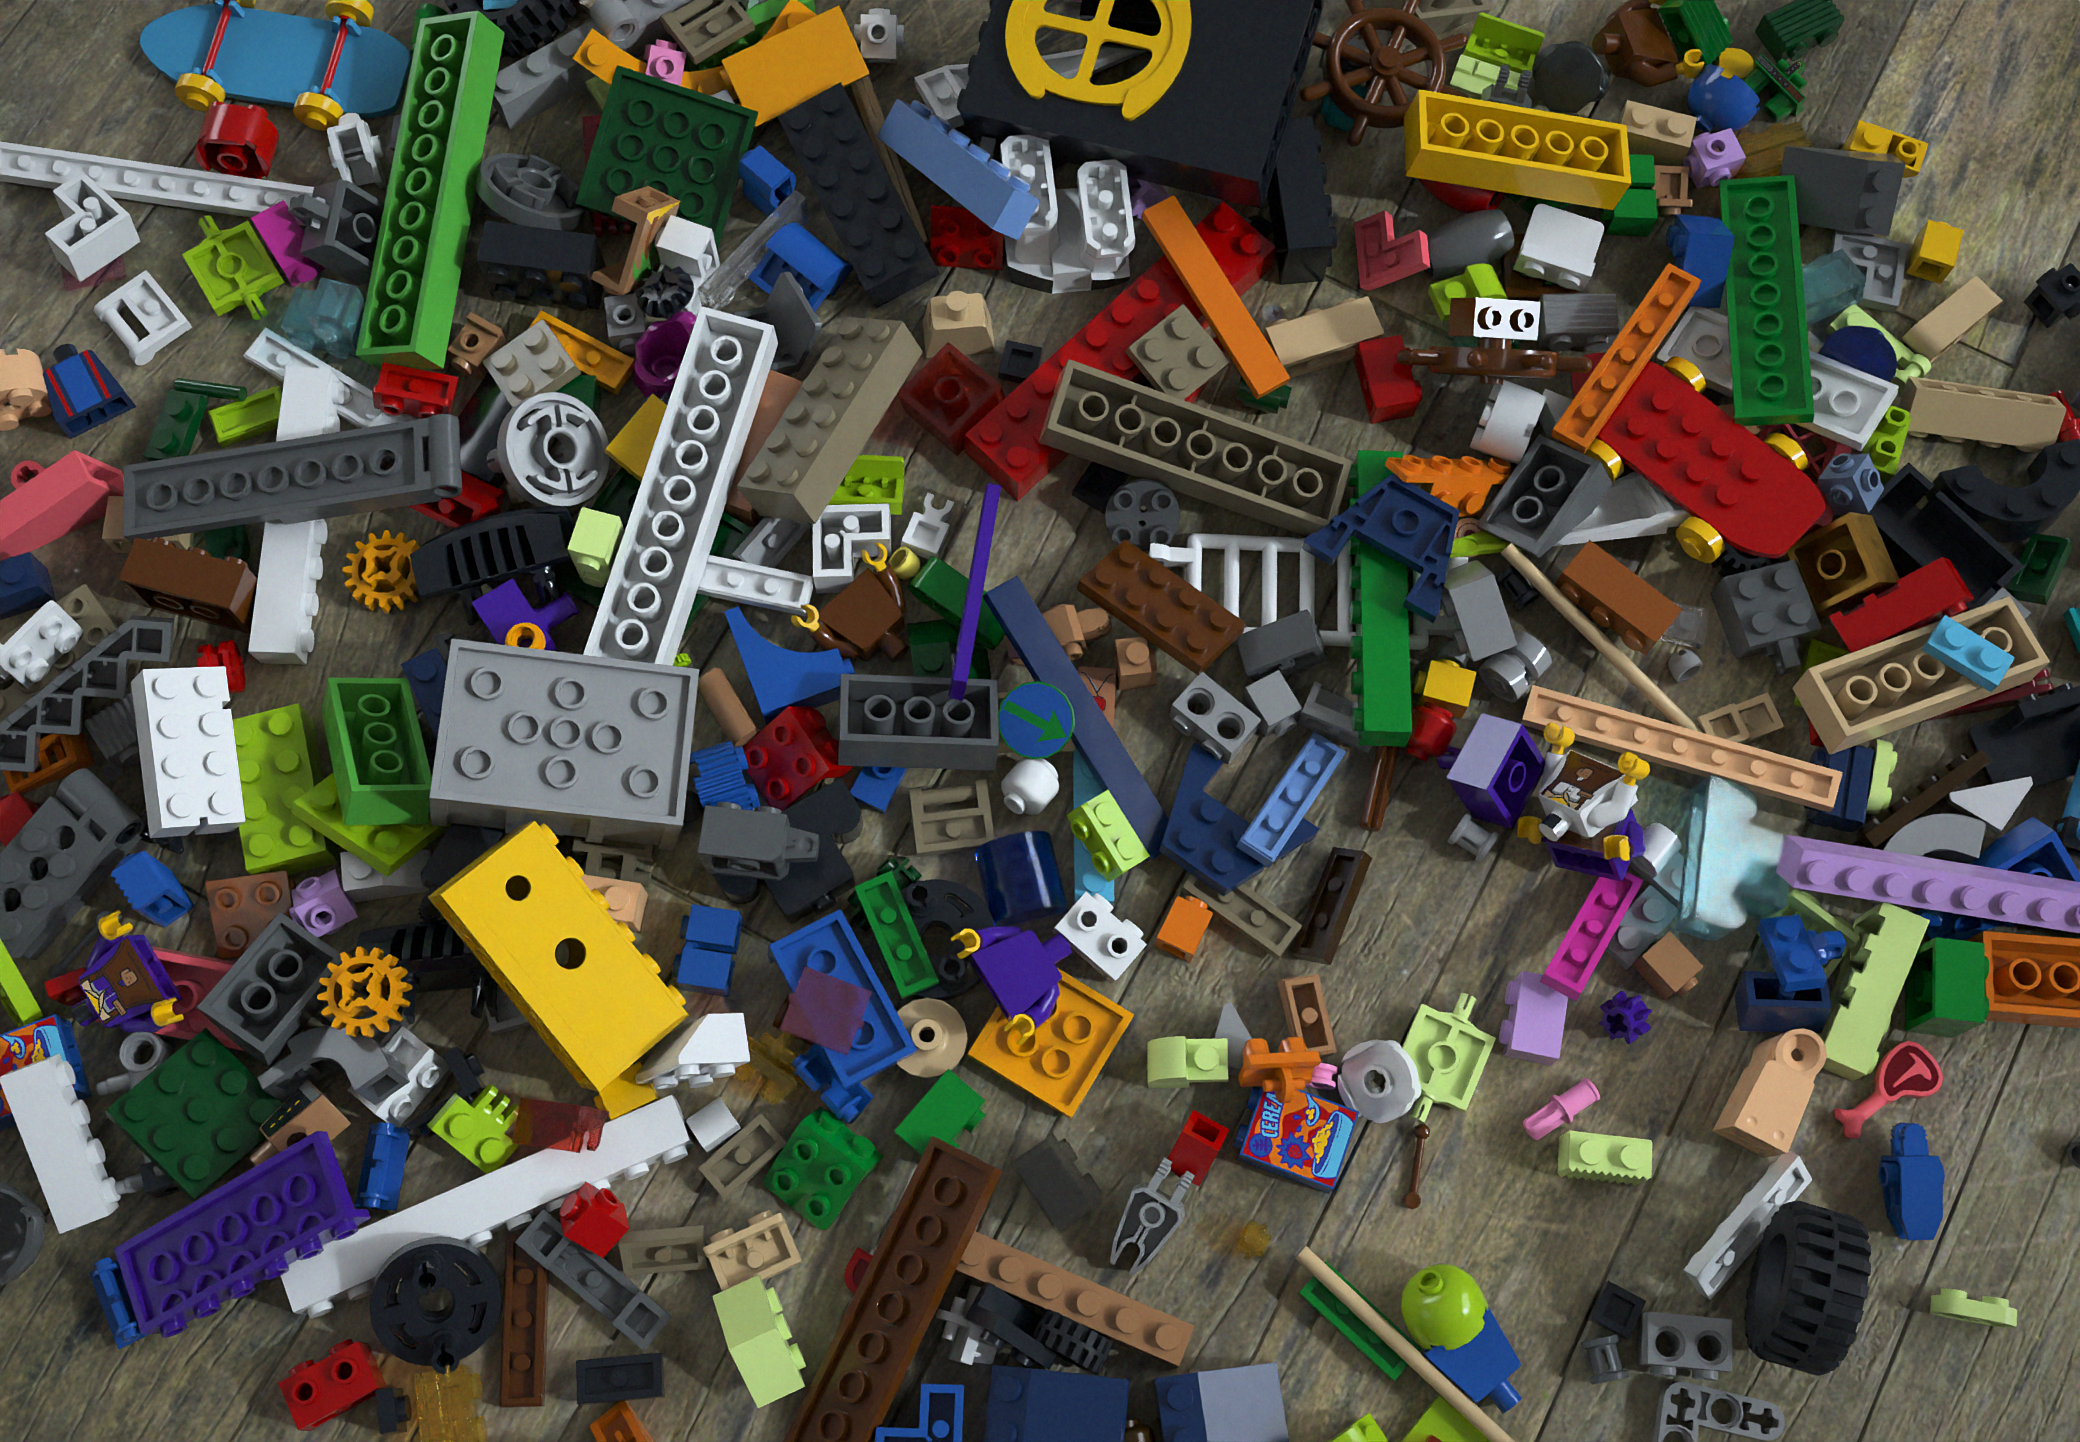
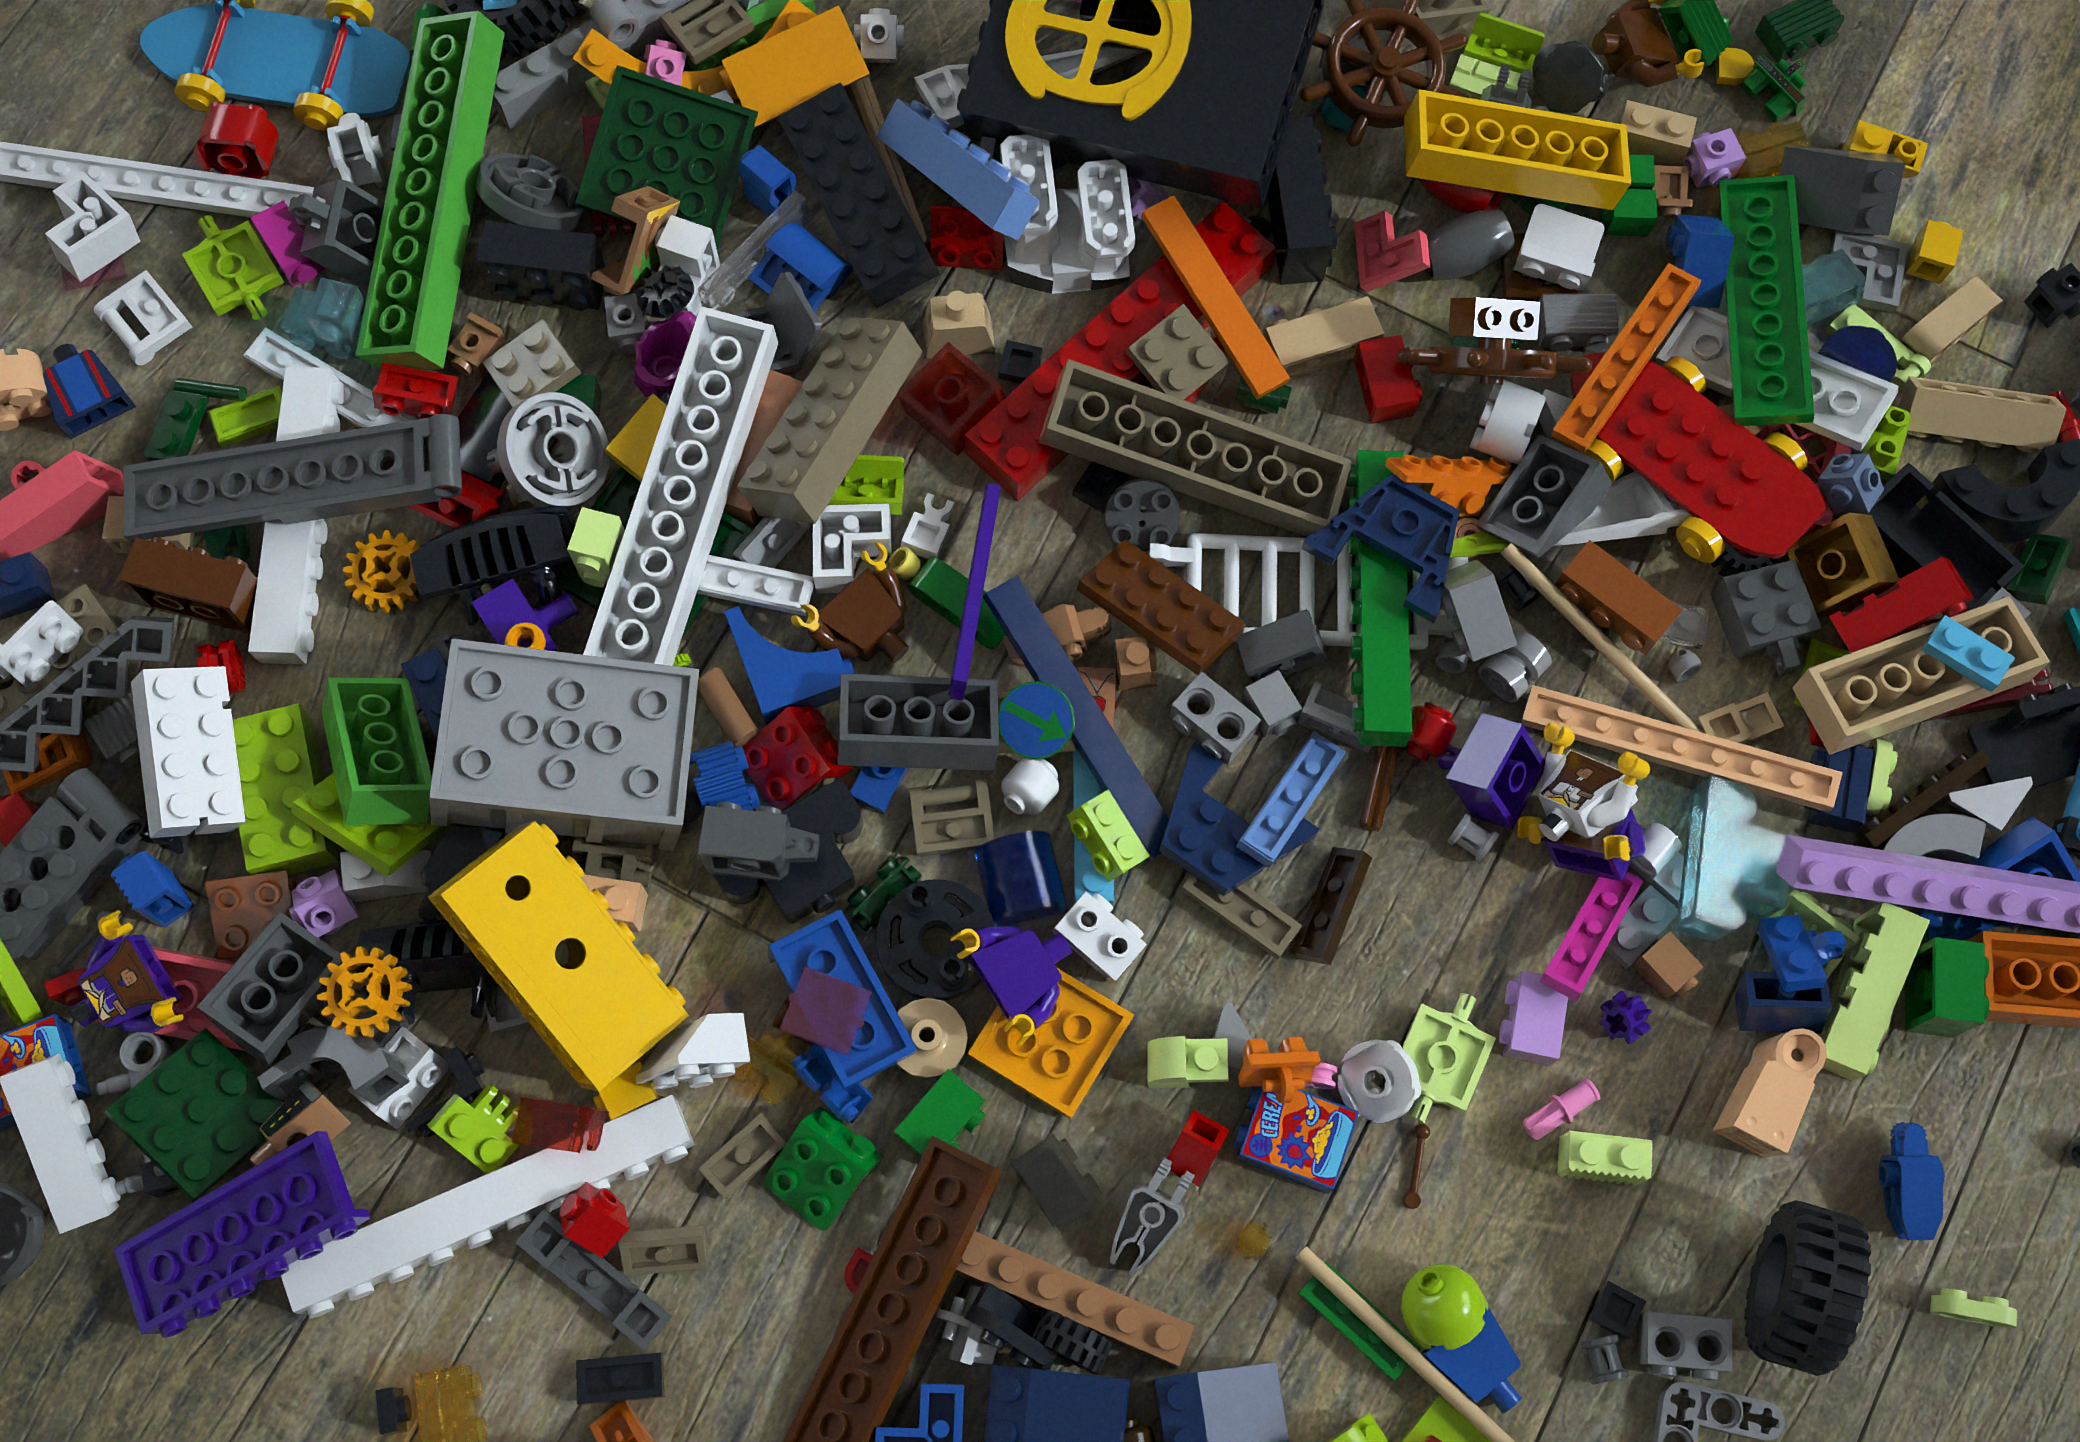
(116, 1302): blue hinge -> none
(332, 1385): red brick -> none
(383, 1167): blue hinge -> none
(442, 1334): black piece -> none
(523, 1329): reddish brown tile -> none
(591, 355): light orange plate -> none
(712, 931): blue piece -> none
(713, 1125): white brick -> none
(759, 1340): yellowish green brick -> none
(760, 1250): tan bracket -> none
(896, 935): green plate -> none
(934, 650): dark green slope -> none
(1184, 927): orange brick -> none
(1307, 1013): medium nougat brick -> none
(1445, 686): yellow brick -> none
(1477, 281): lime brick -> none
(1721, 101): blue cylinder -> none
(1746, 1224): white plate -> none
(1902, 1072): coral piece -> none

